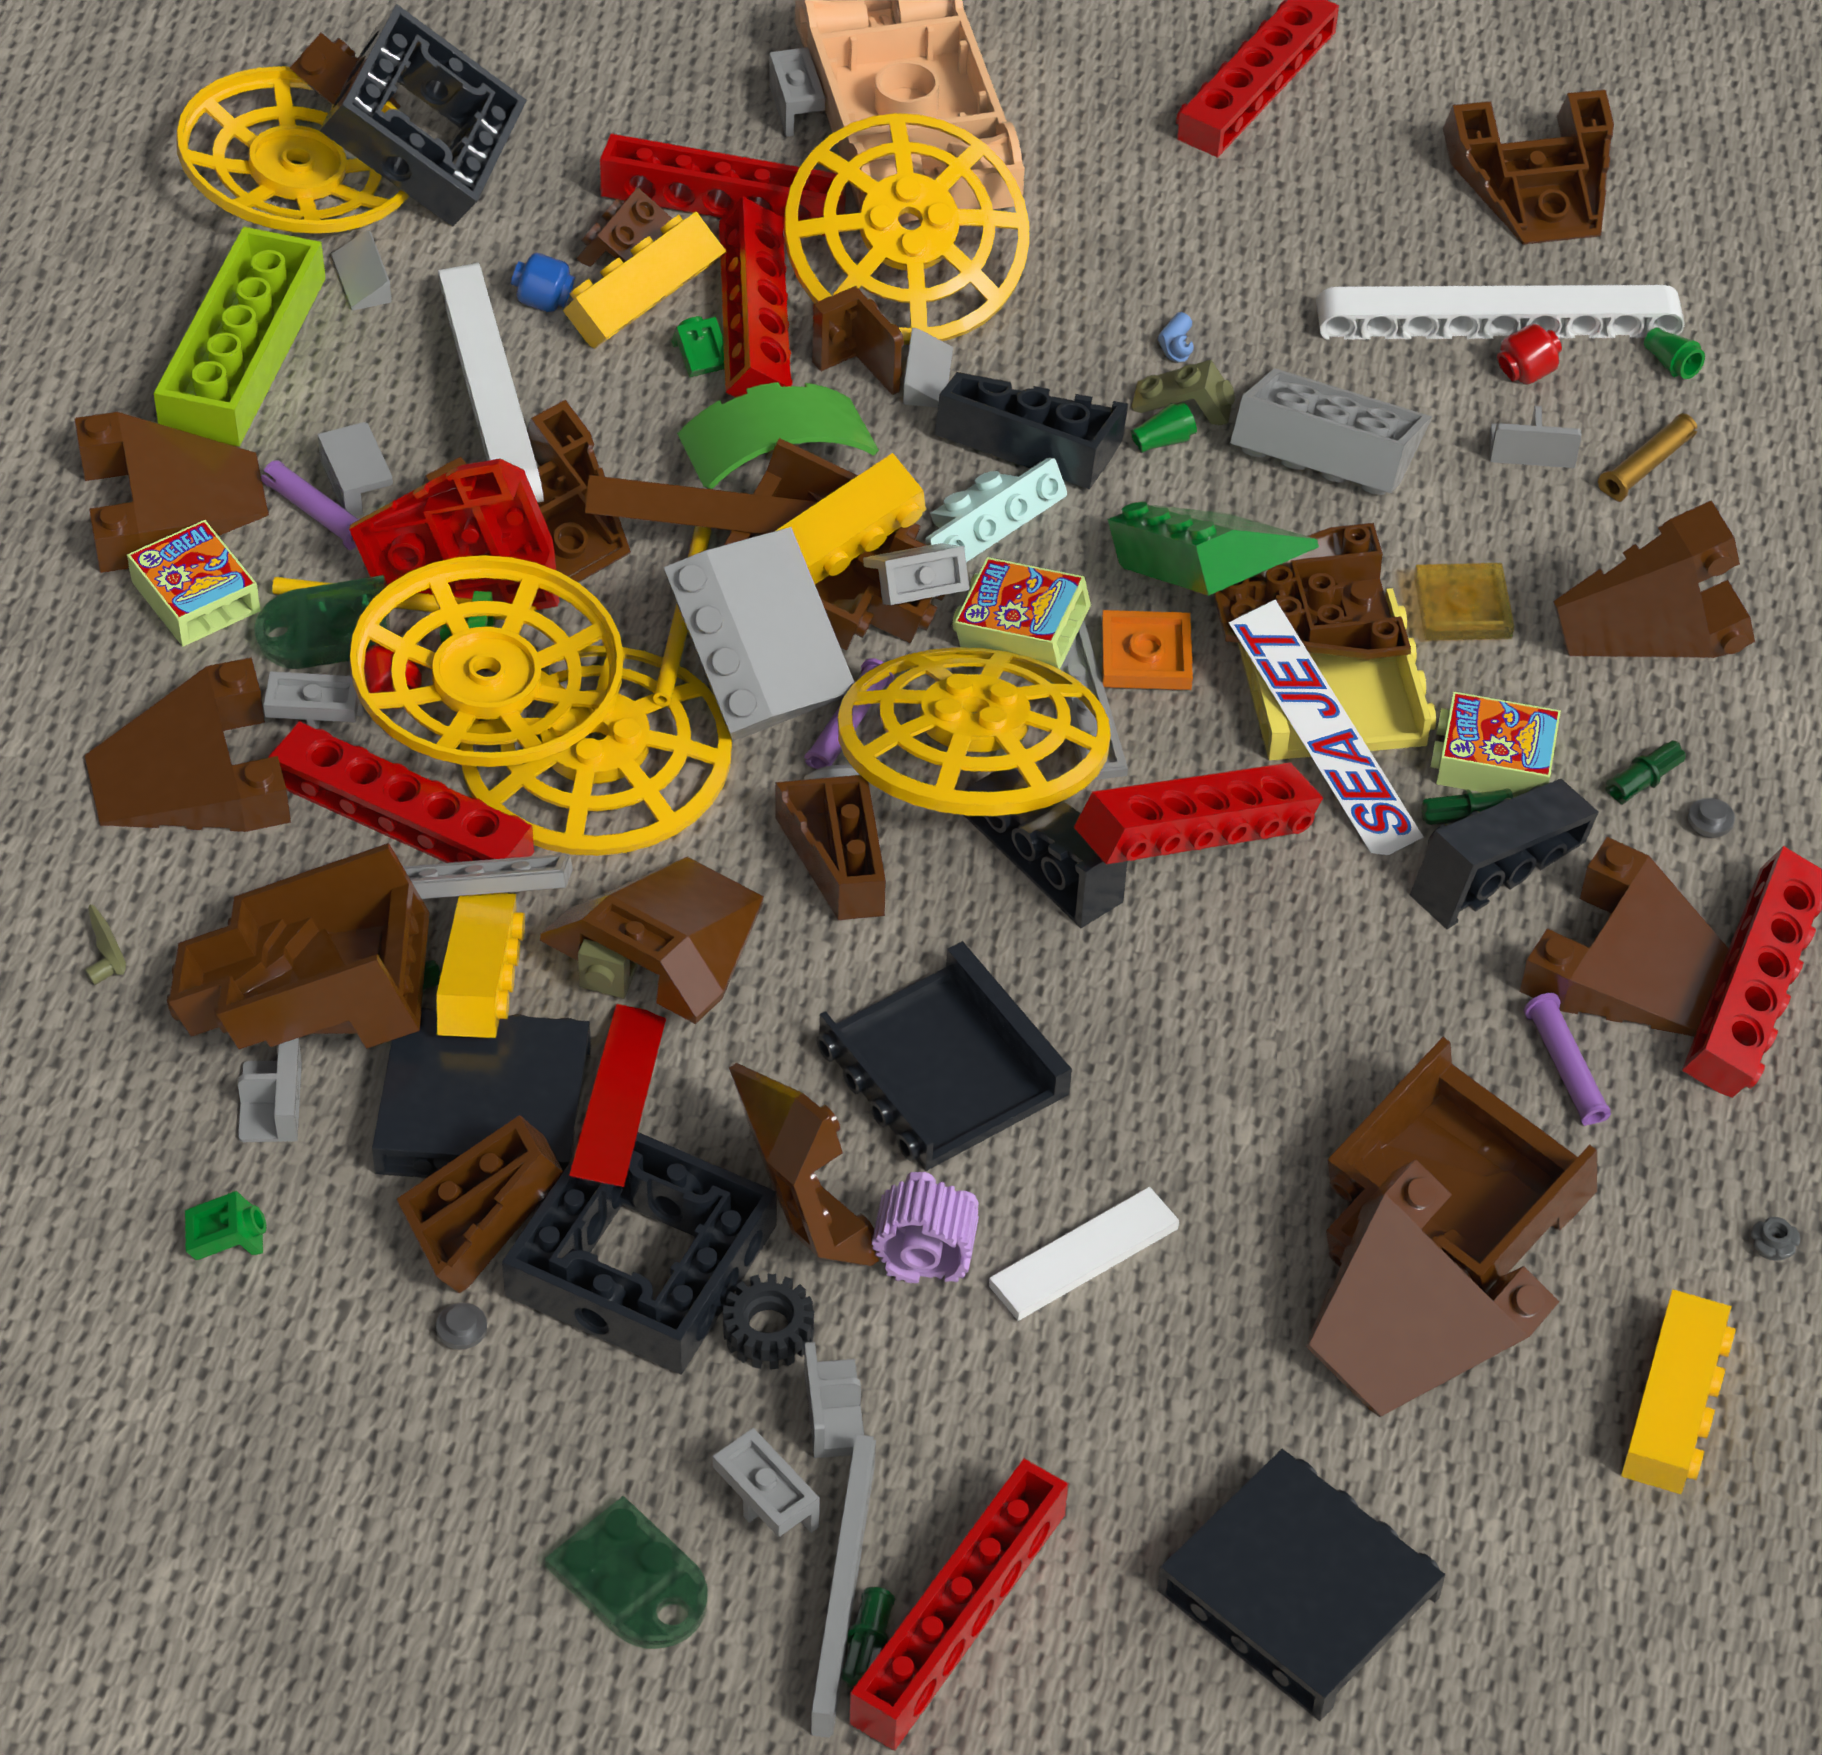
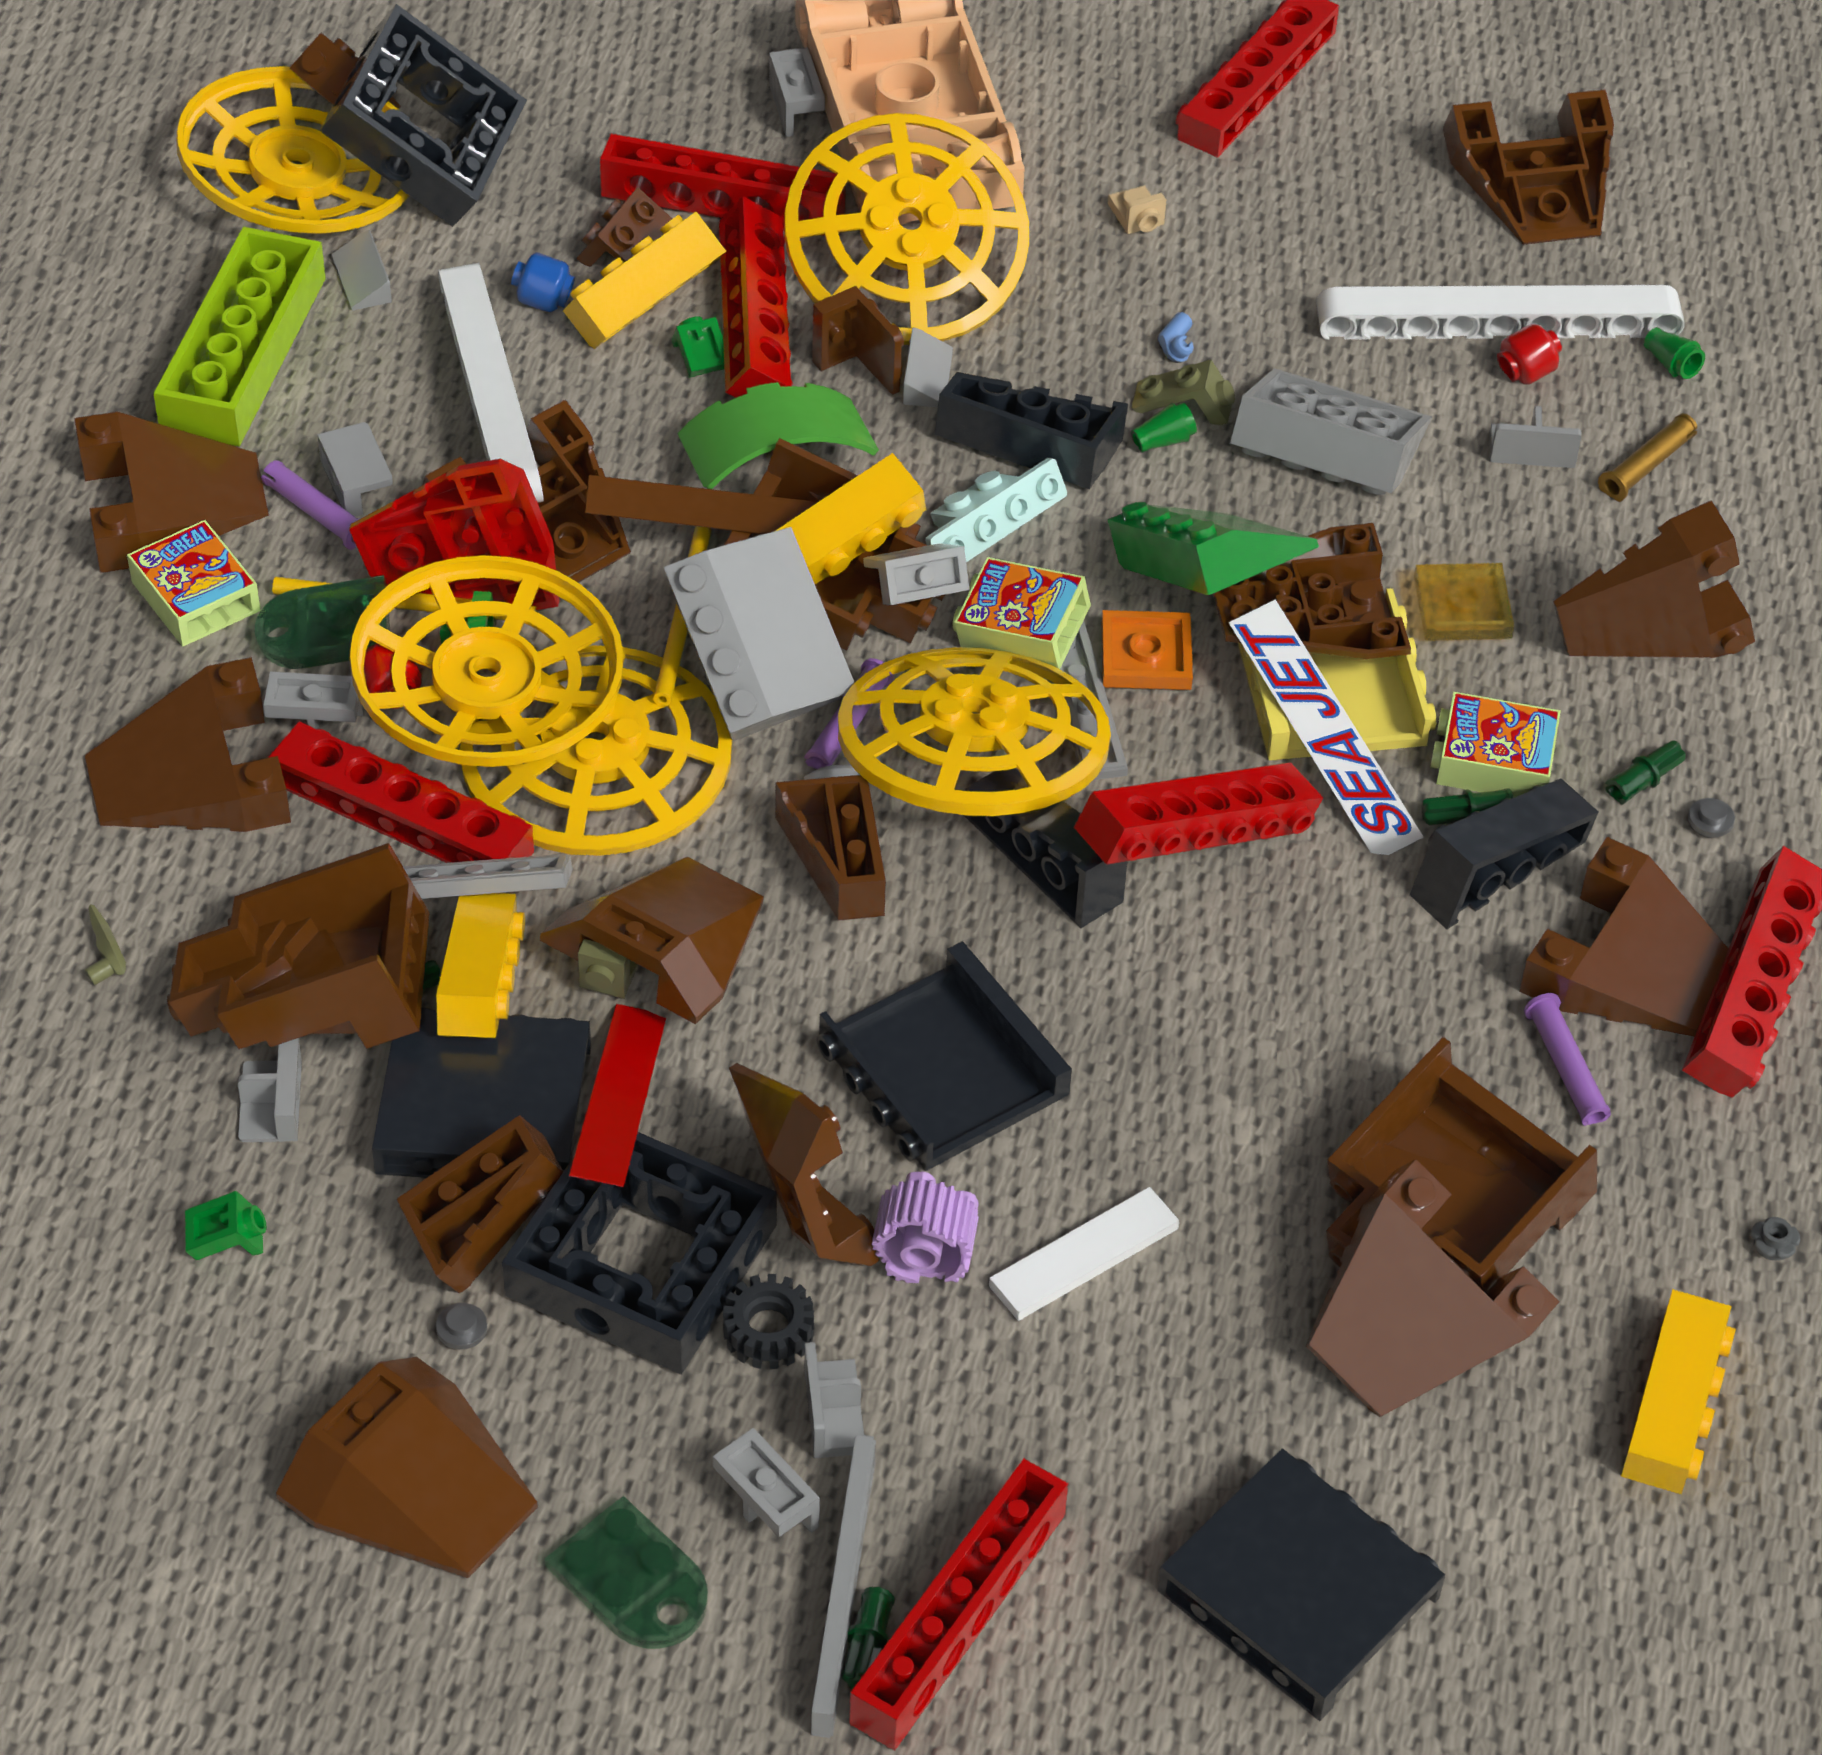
(408, 1471): none -> reddish brown wedge
(1138, 209): none -> tan bracket

